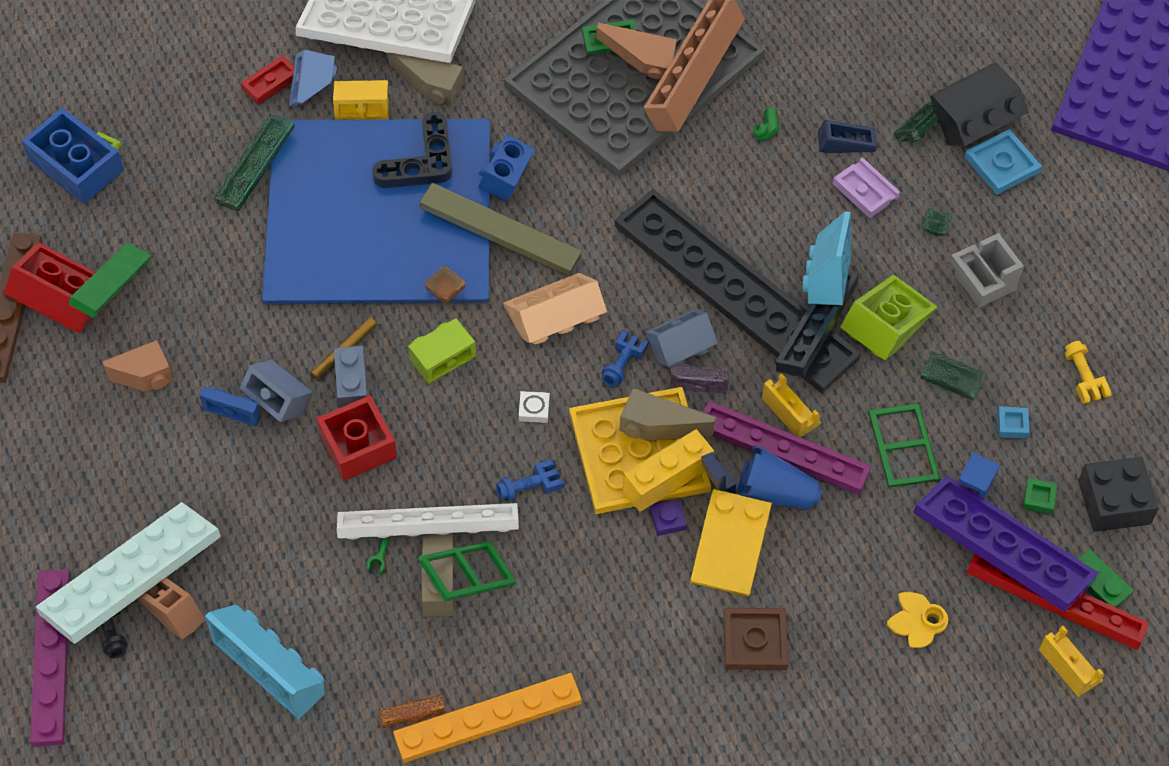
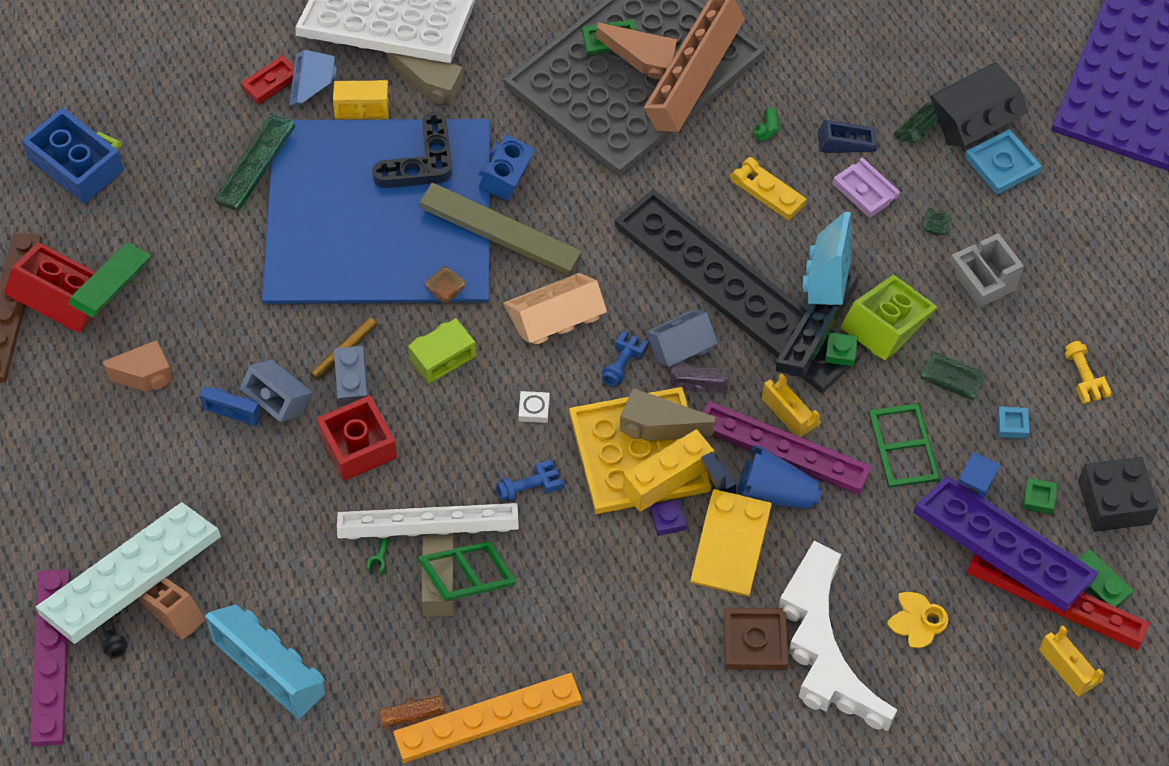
(768, 189): none -> yellow plate
(814, 644): none -> white arch
(841, 349): none -> green plate

